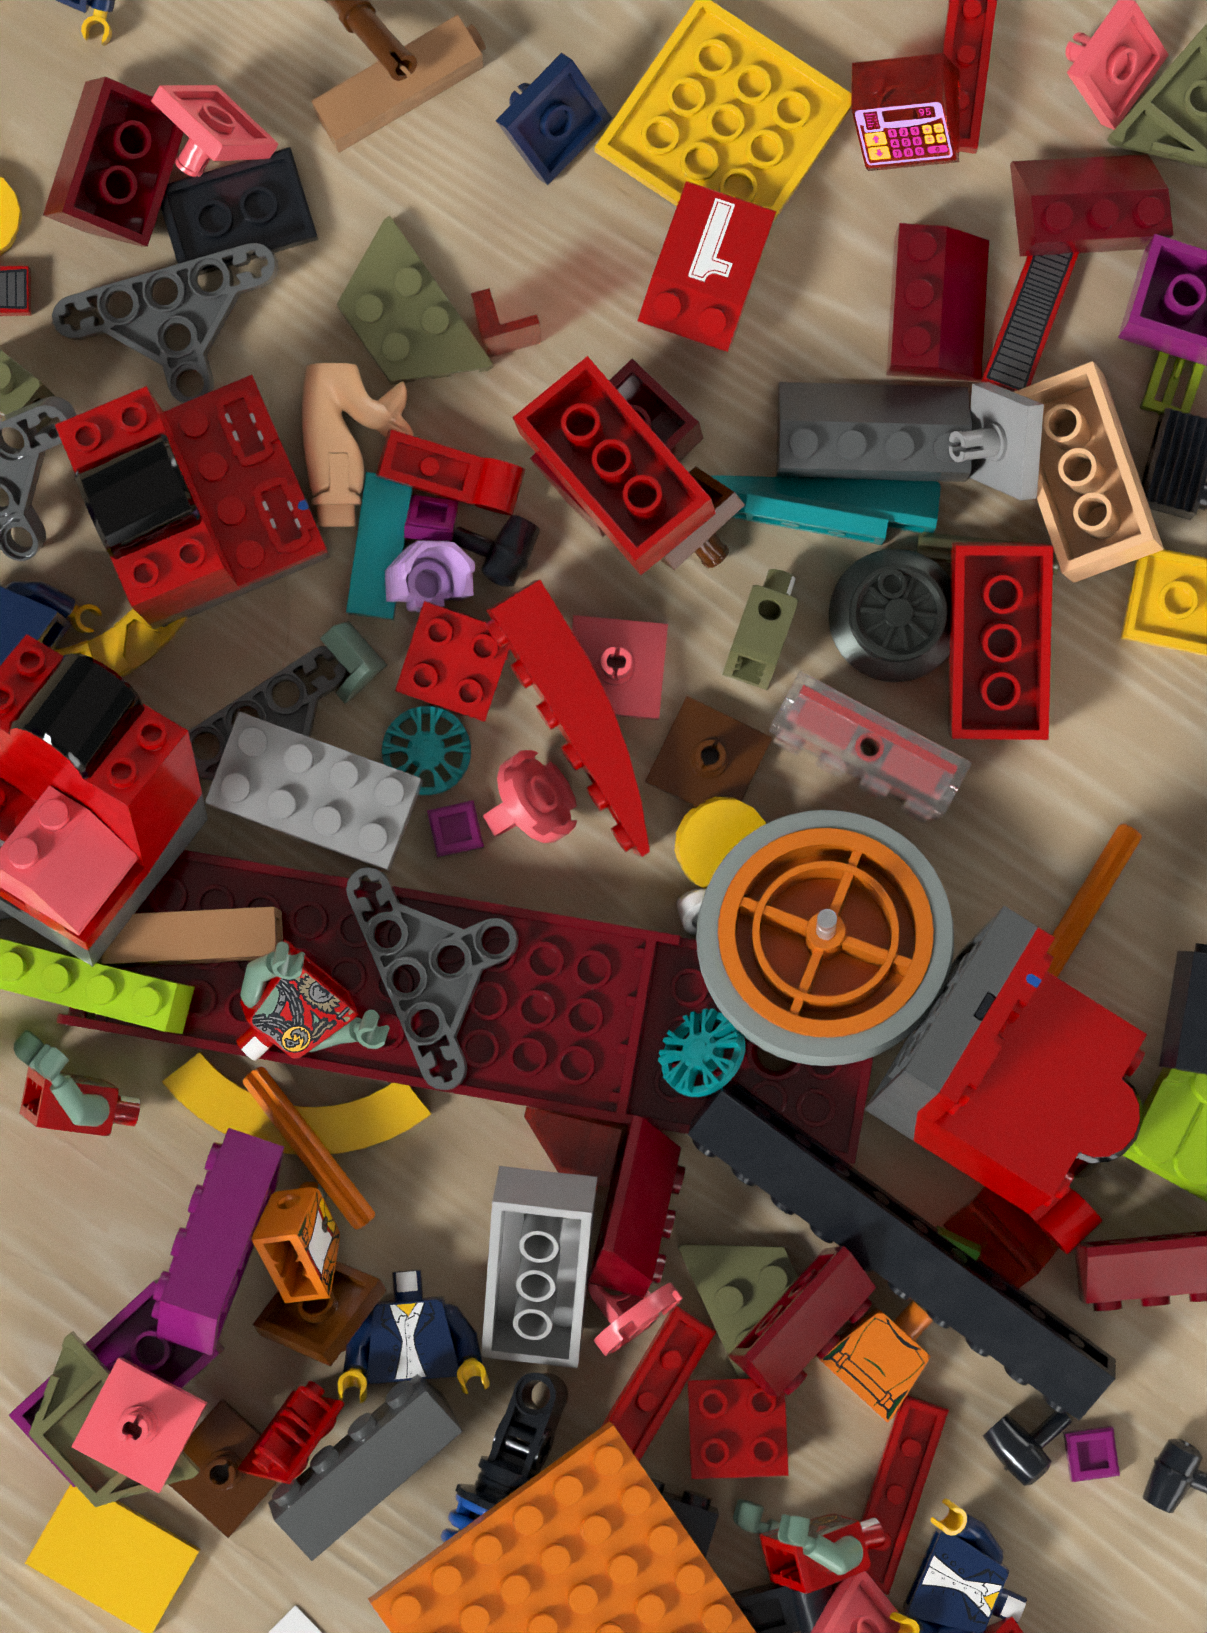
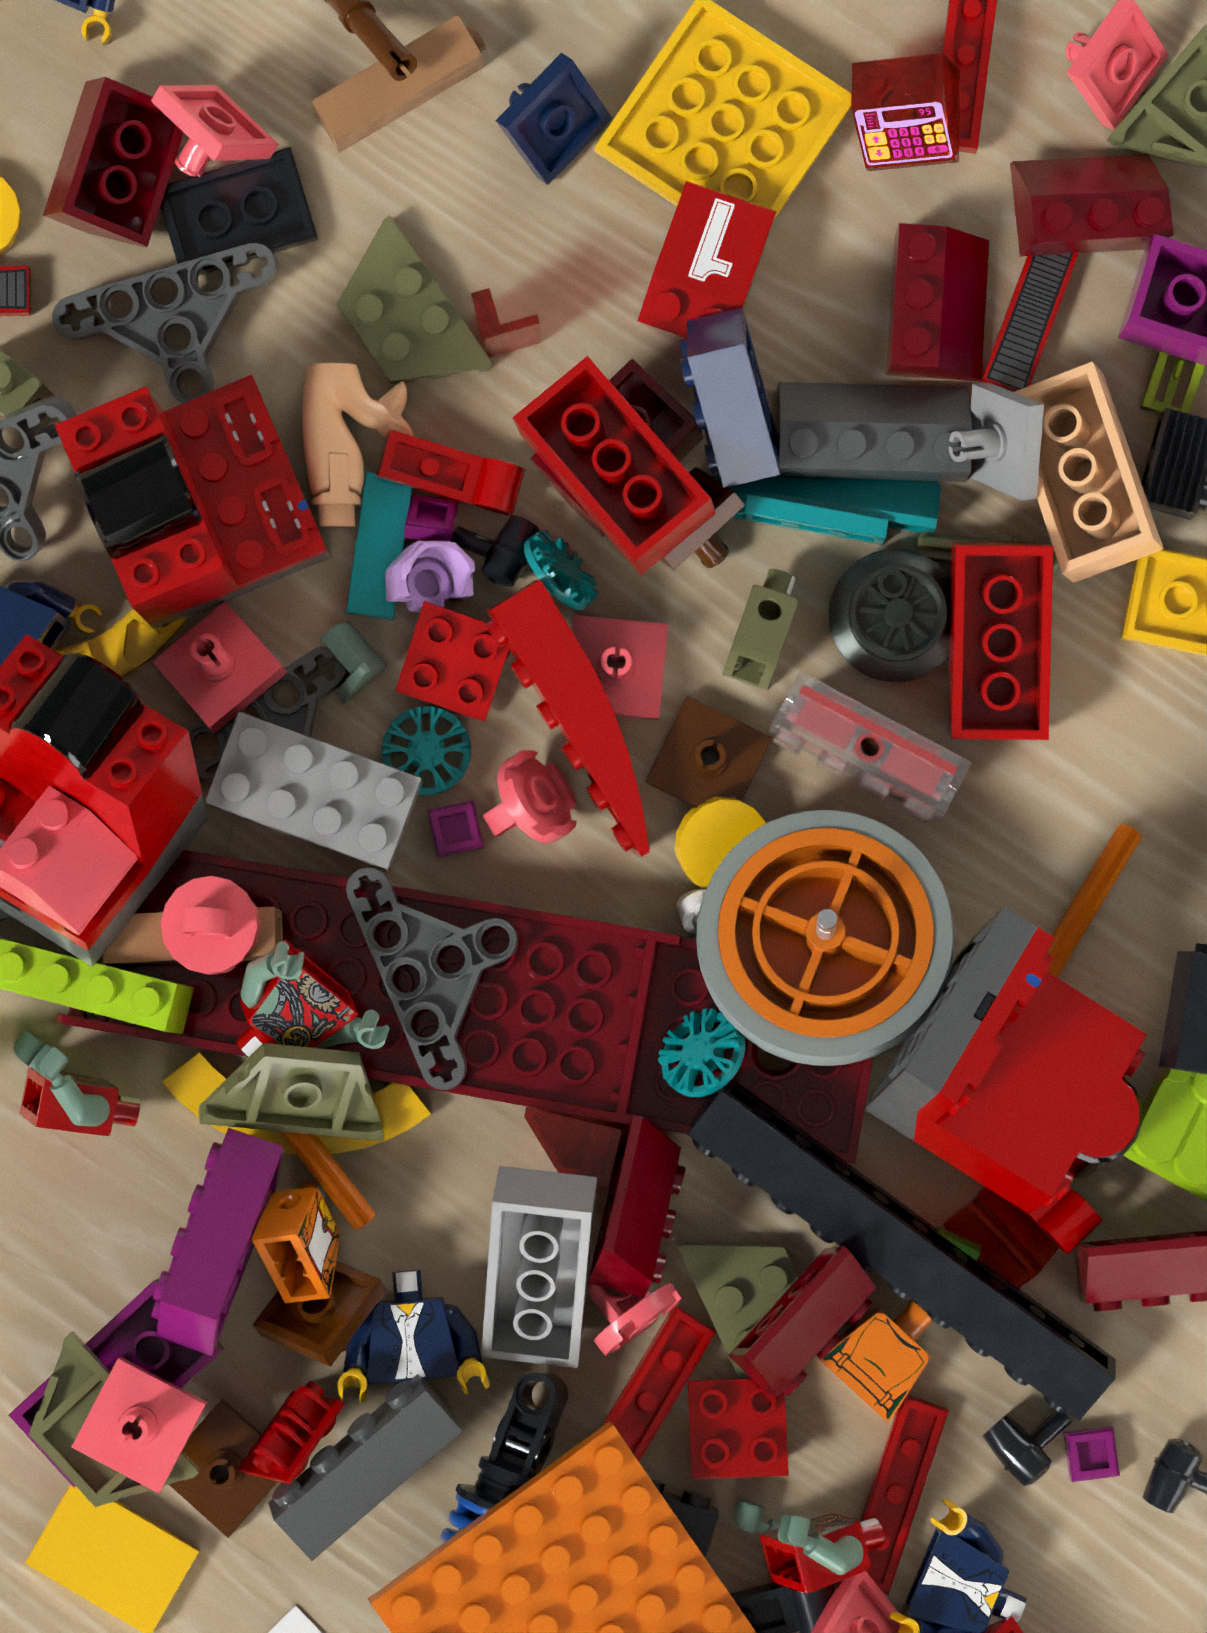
(210, 925): none -> coral tile
(219, 667): none -> coral tile
(297, 1093): none -> olive wing
(560, 571): none -> teal wheel
(730, 398): none -> brick

